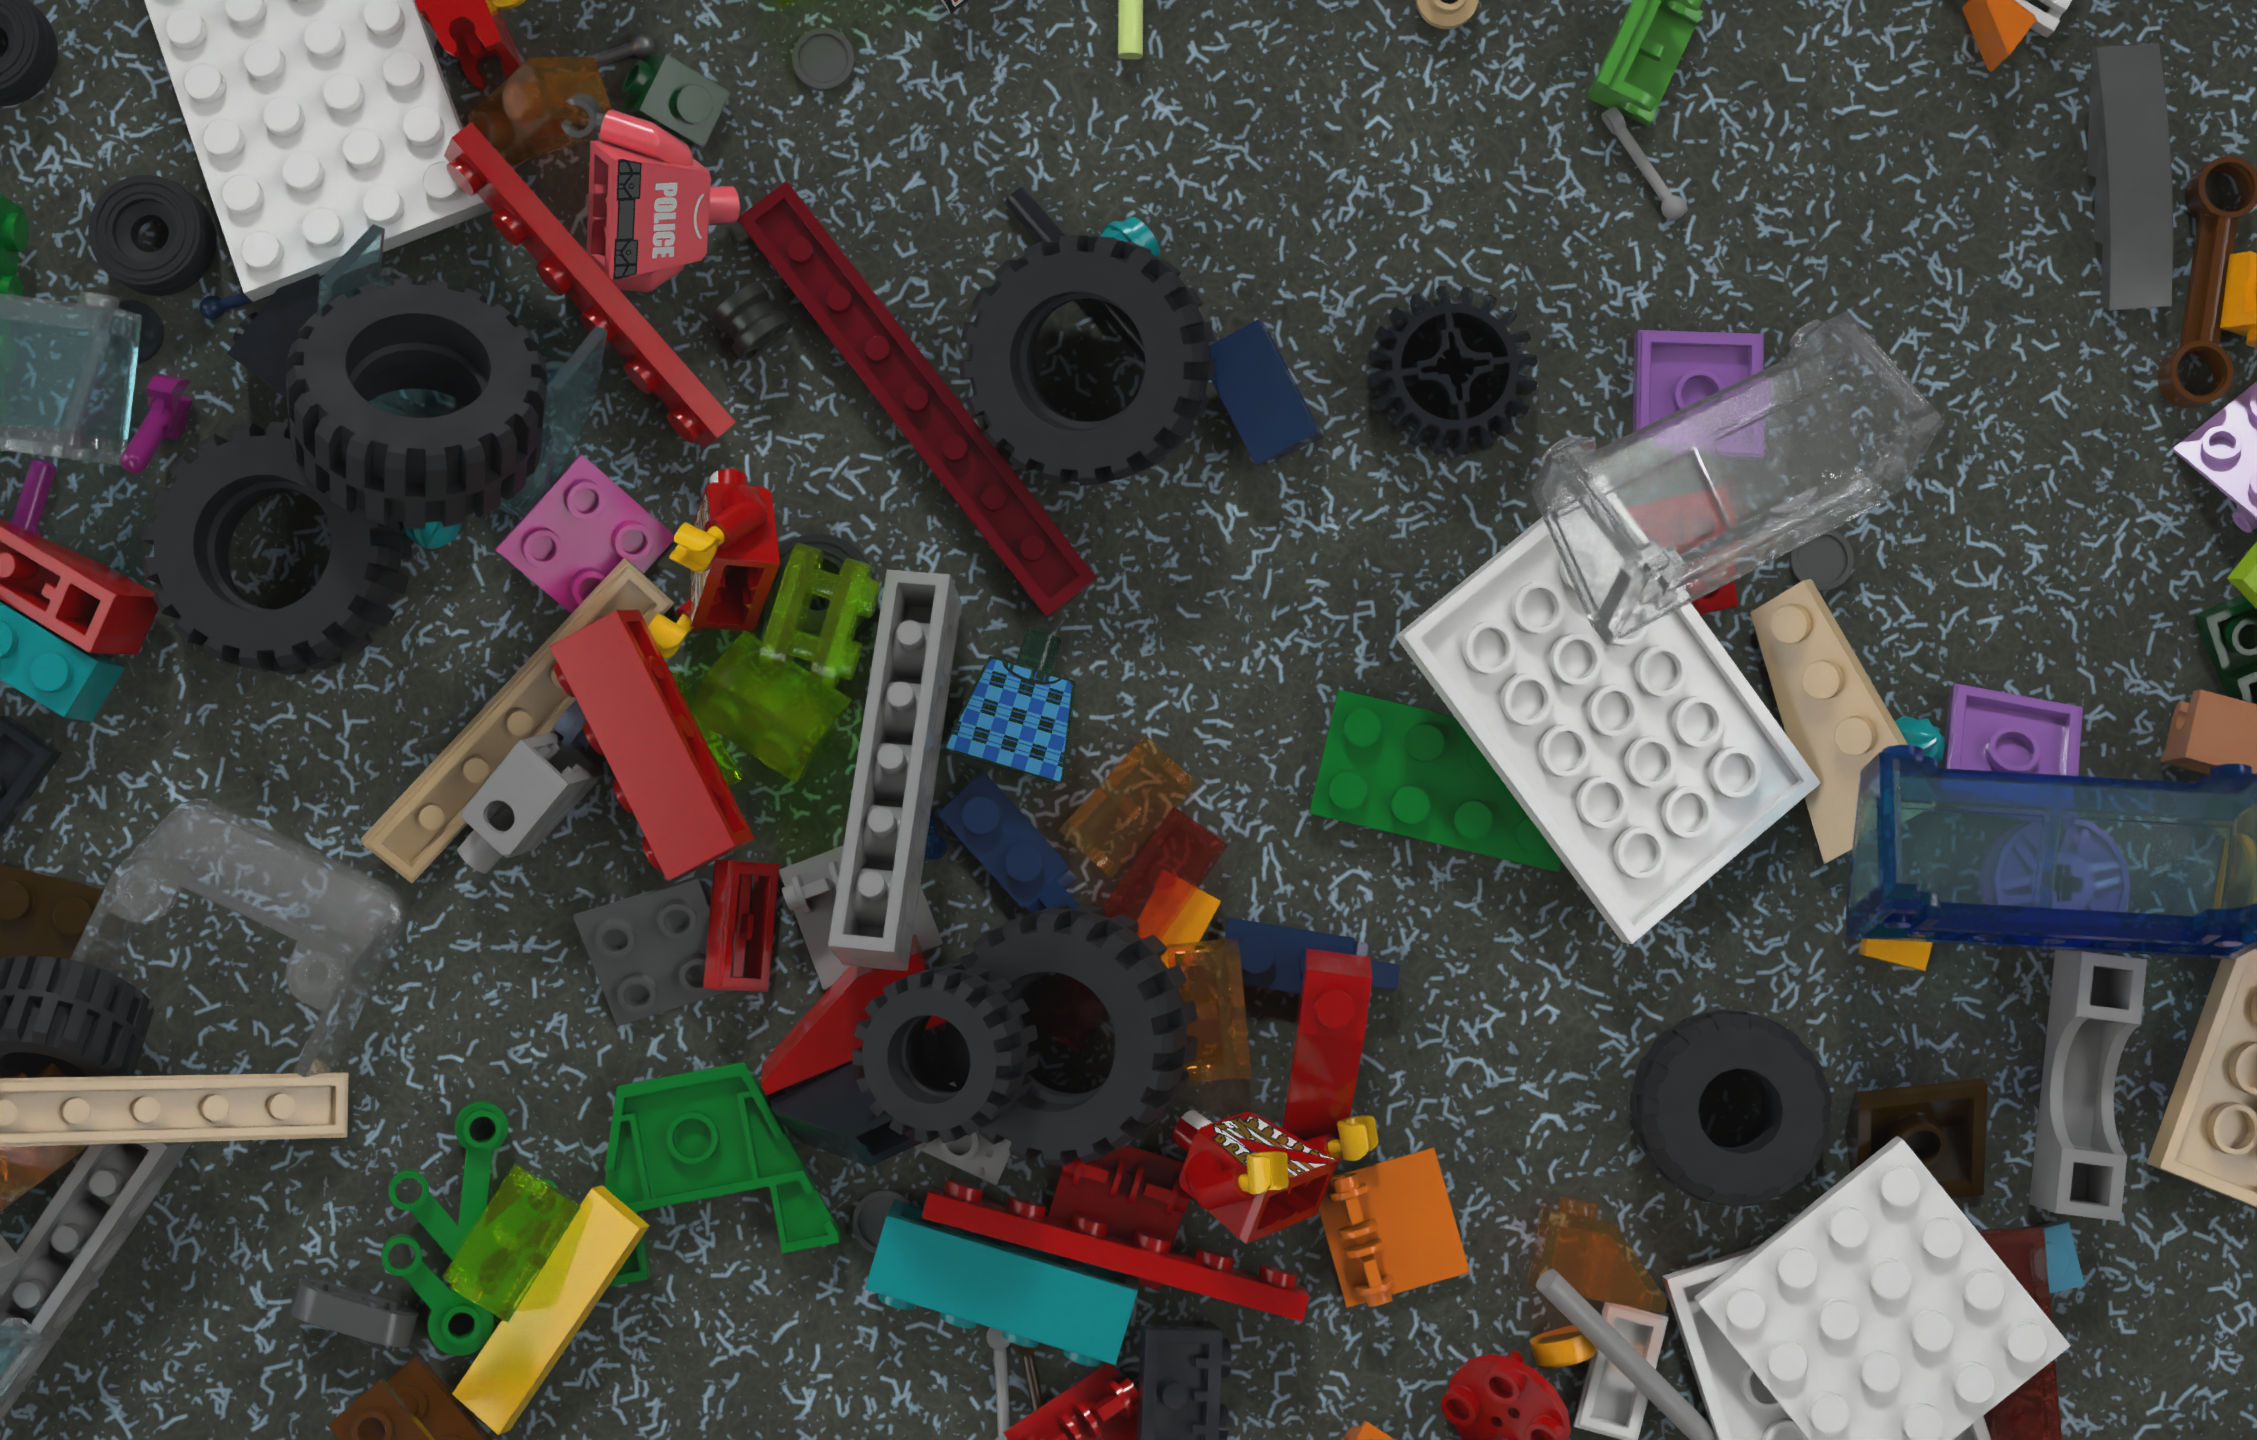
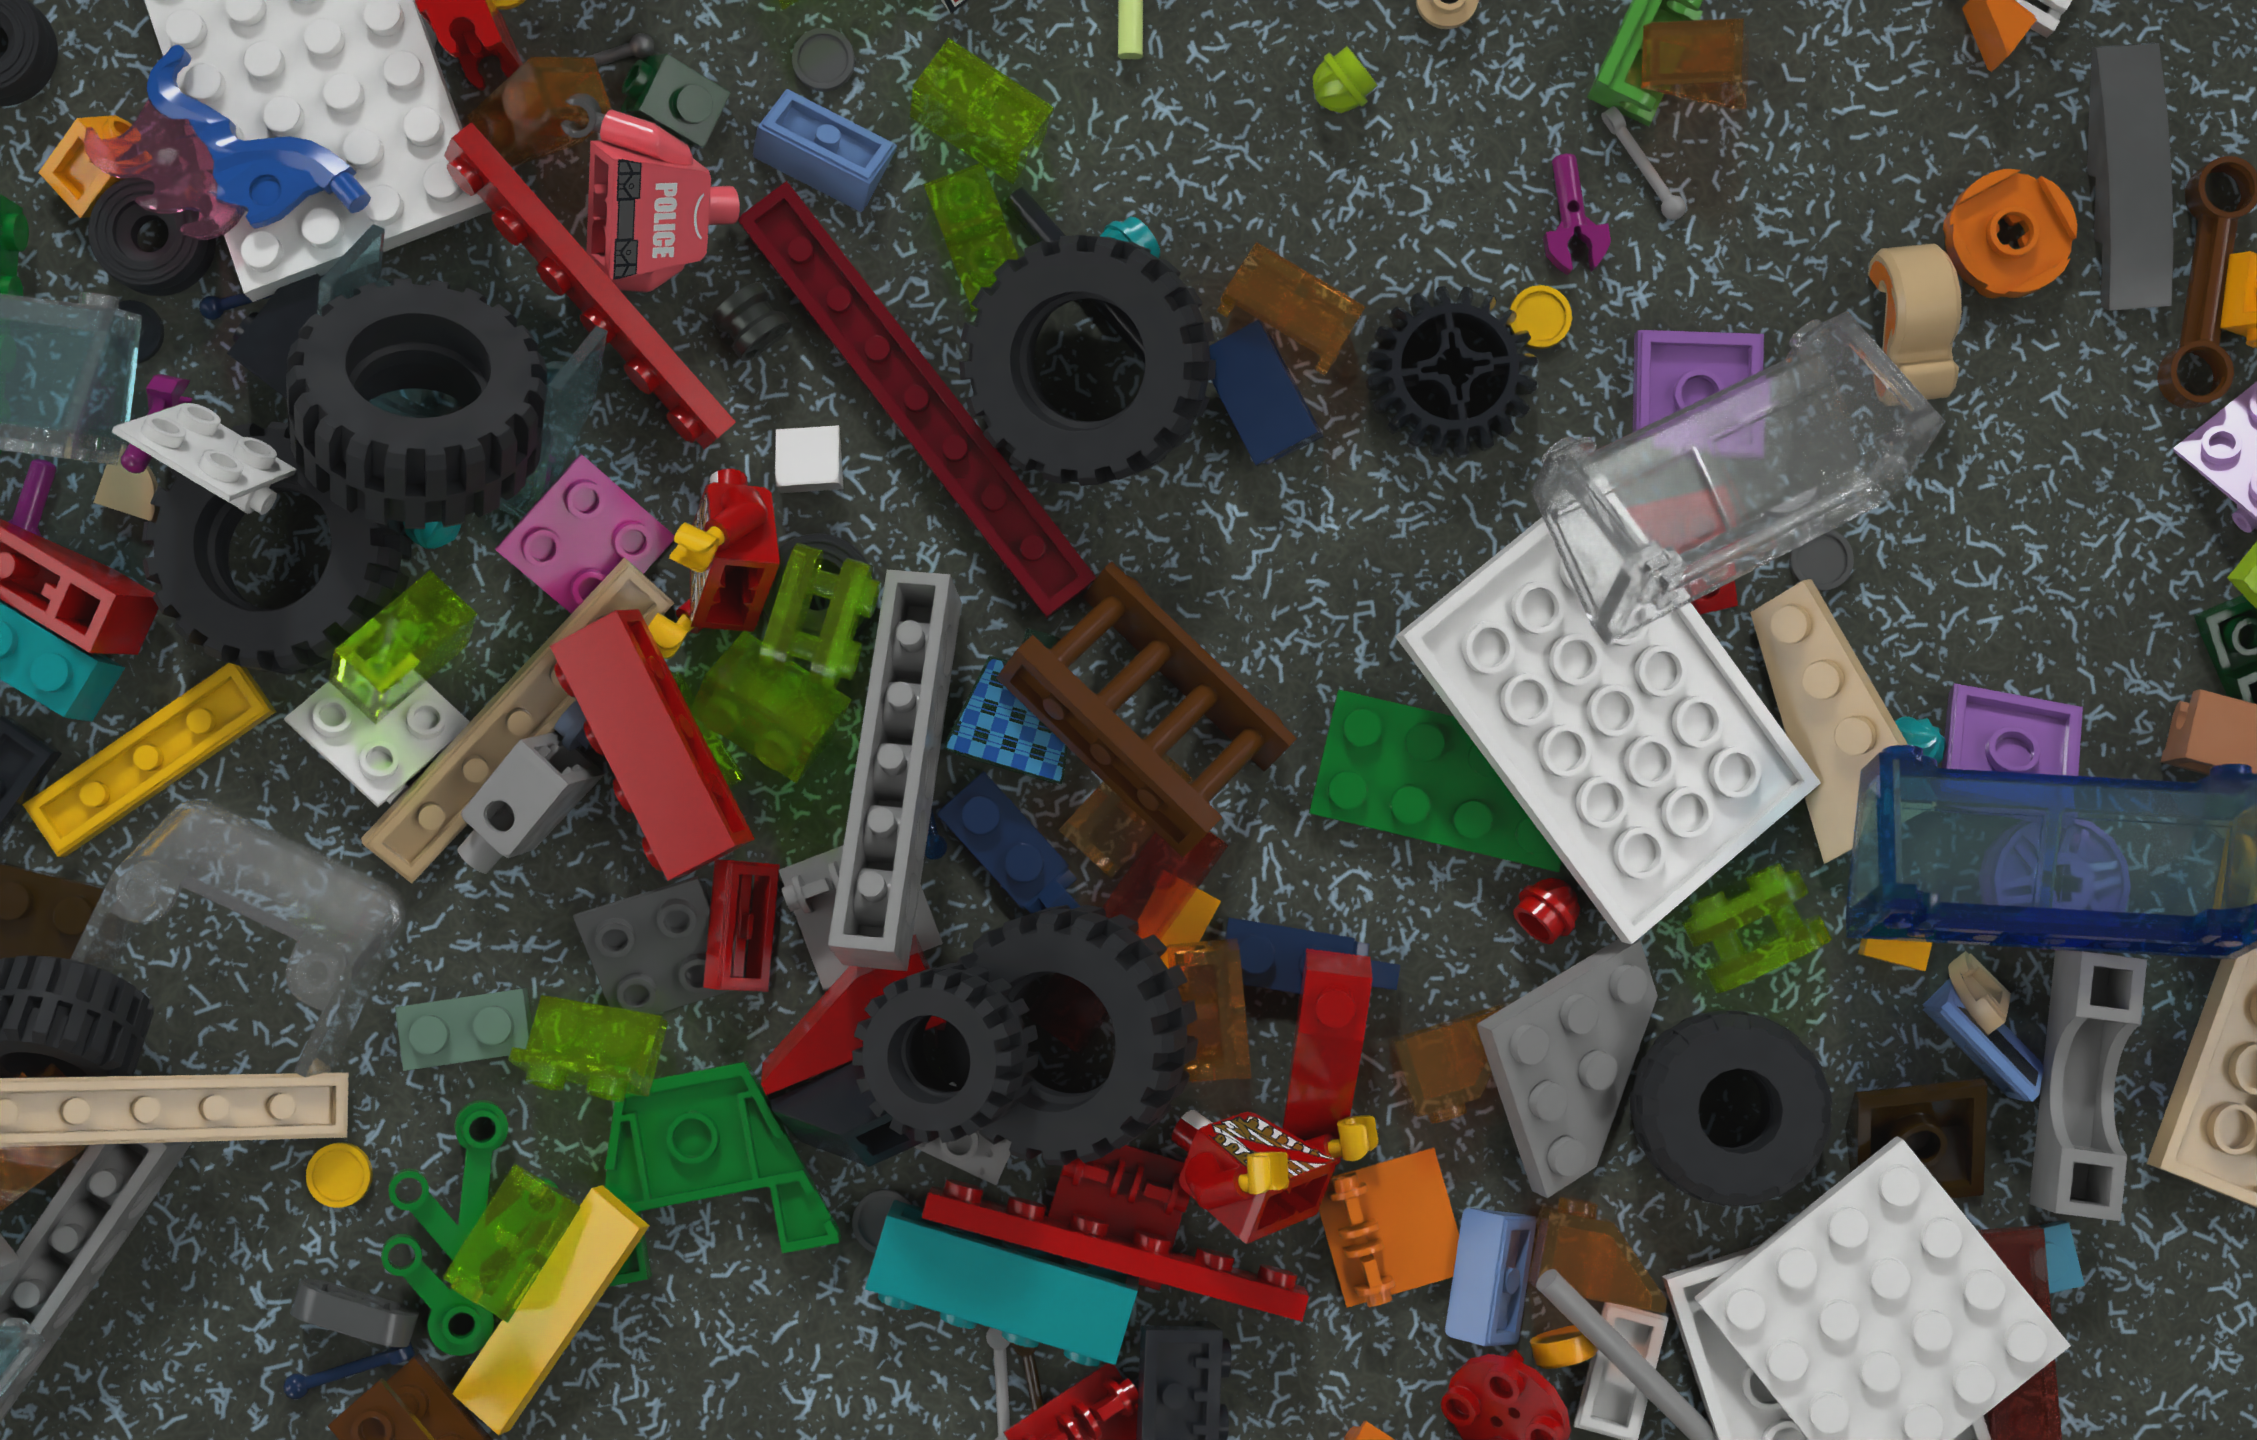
(72, 171): none -> light orange bracket
(128, 492): none -> tan tile
(149, 758): none -> yellow tile
(208, 170): none -> piece
(210, 454): none -> white hinge
(298, 1385): none -> dark blue hinge
(339, 1175): none -> yellow piece
(381, 755): none -> white hinge
(402, 647): none -> clear neon green brick
(463, 1028): none -> sand green plate
(591, 1046): none -> clear neon green bracket
(808, 459): none -> white slope
(823, 149): none -> medium blue slope
(971, 227): none -> clear neon green slope
(979, 110): none -> clear neon green hinge
(1110, 747): none -> reddish brown fence
(1293, 303): none -> clear orange hinge
(1342, 82): none -> lime plate
(1443, 1065): none -> clear orange slope
(1490, 1277): none -> medium blue slope
(1543, 314): none -> yellow piece
(1547, 910): none -> red plate
(1567, 1059): none -> light grey plate
(1573, 219): none -> magenta bar
(1698, 60): none -> clear orange slope
(1771, 893): none -> clear neon green brick
(1920, 314): none -> tan animal
(1979, 992): none -> tan tile
(1998, 1055): none -> medium blue slope
(2018, 198): none -> orange plate

